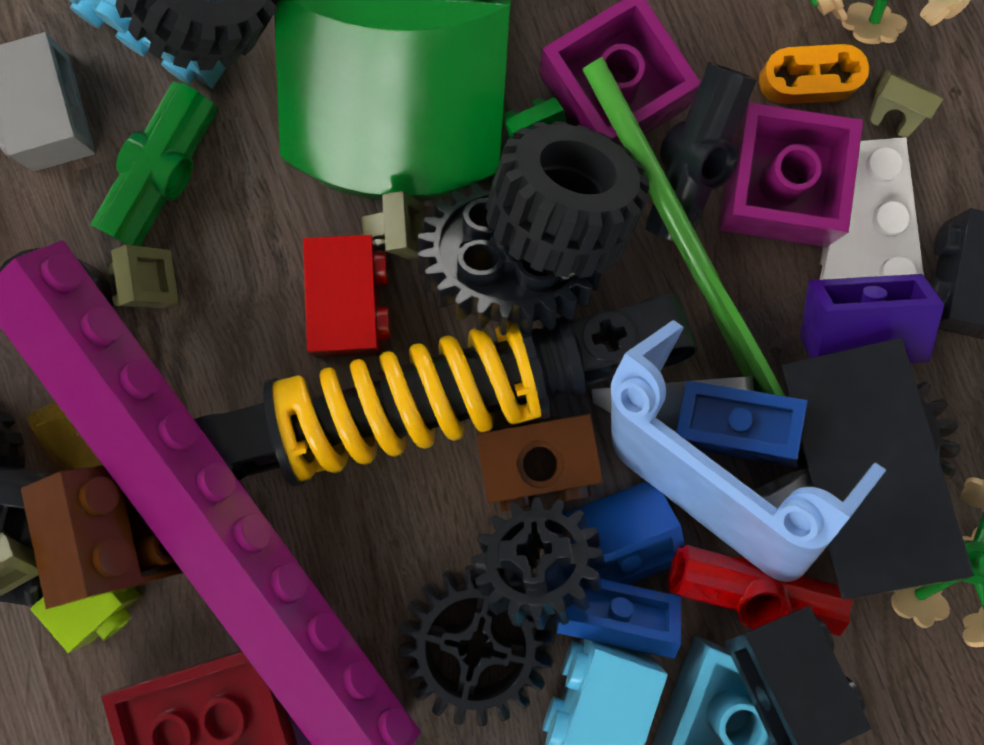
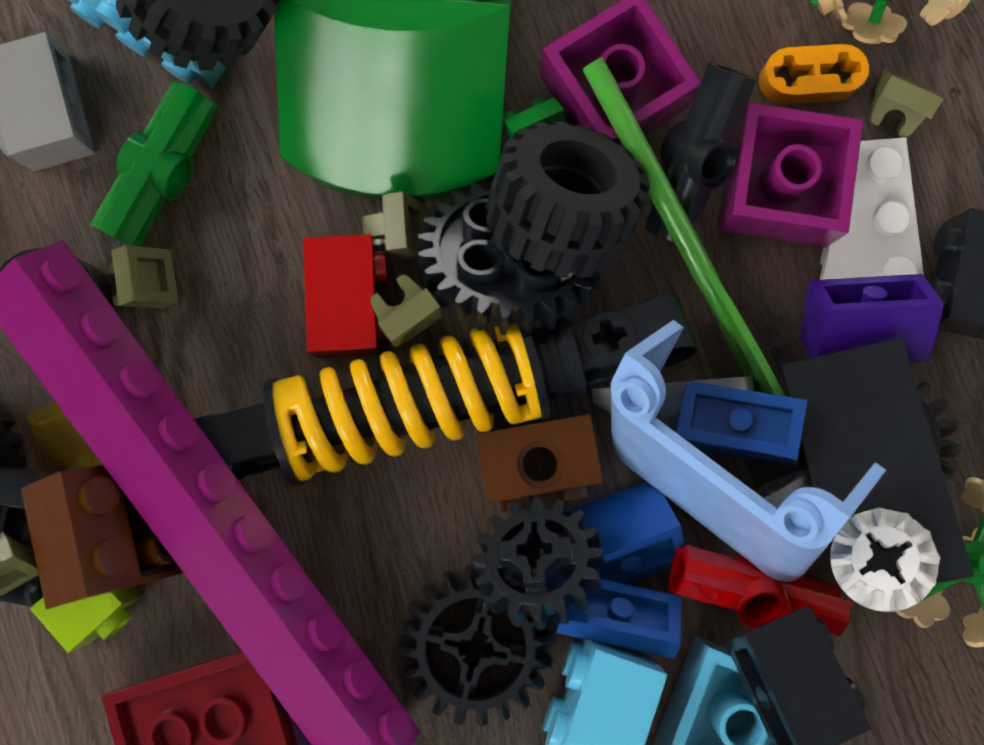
(410, 318): none -> olive tile
(879, 590): none -> white gear

